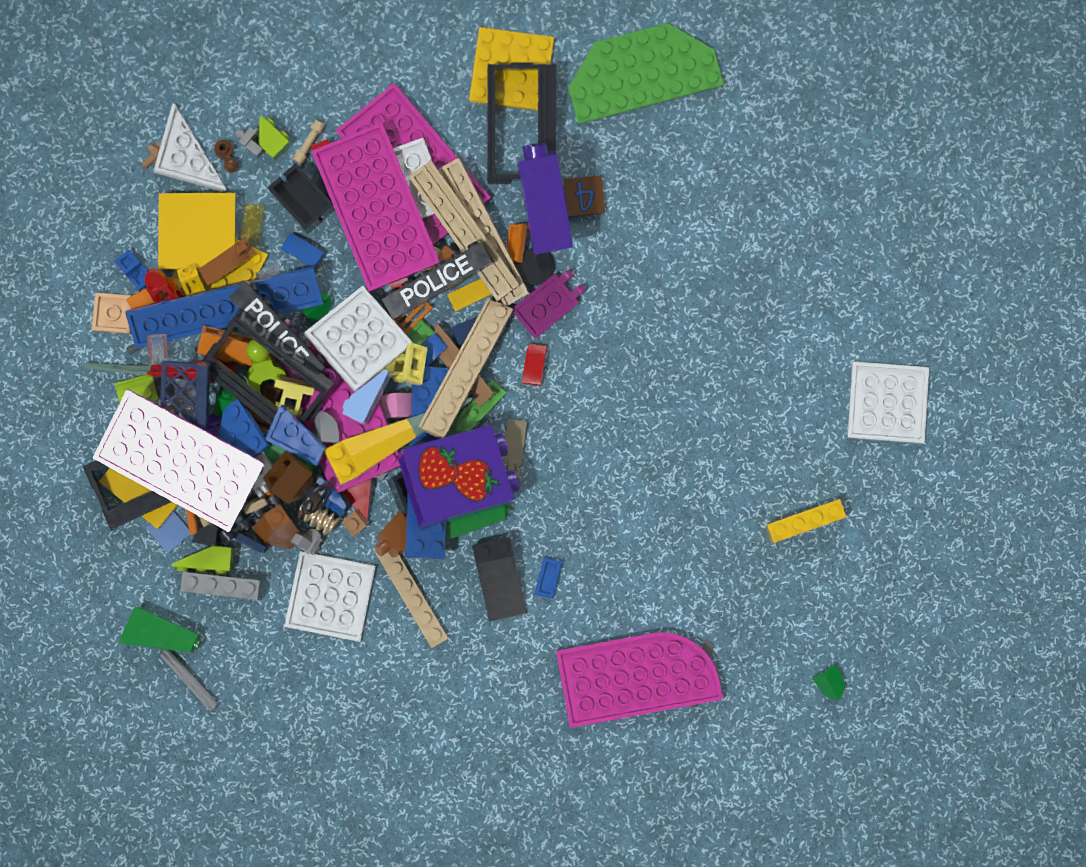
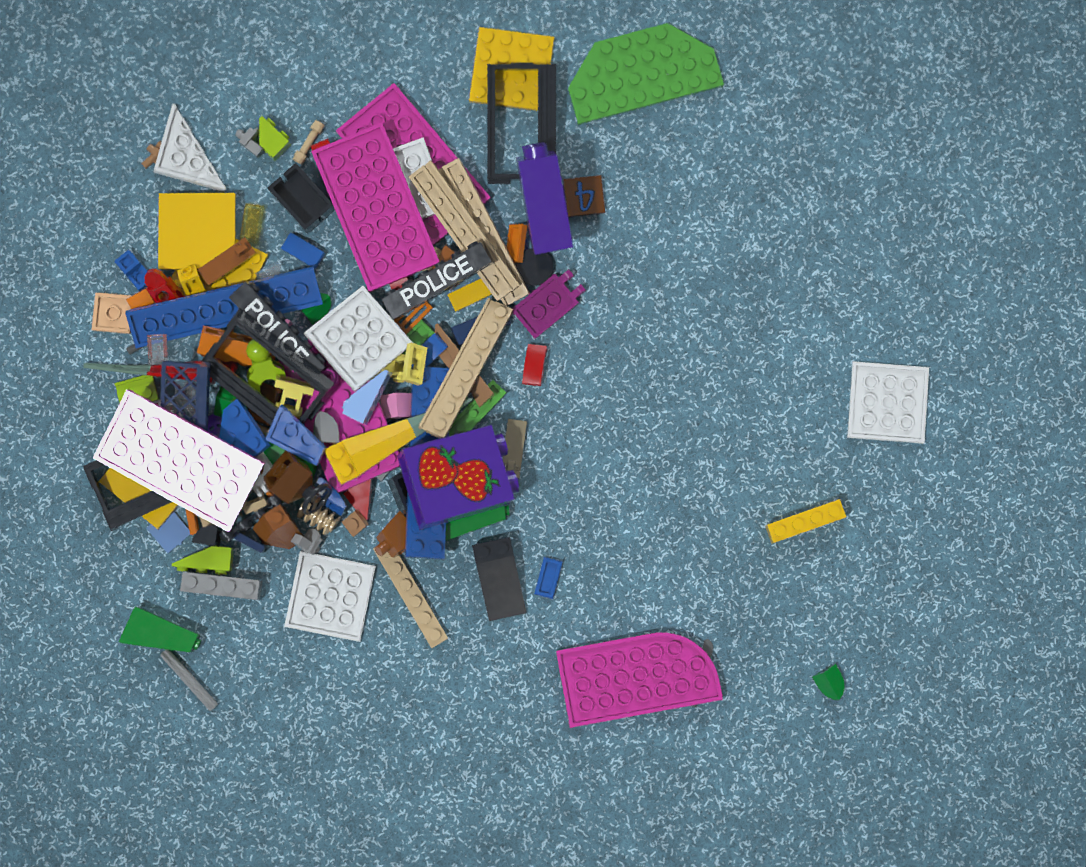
(230, 164): reddish brown plate -> none

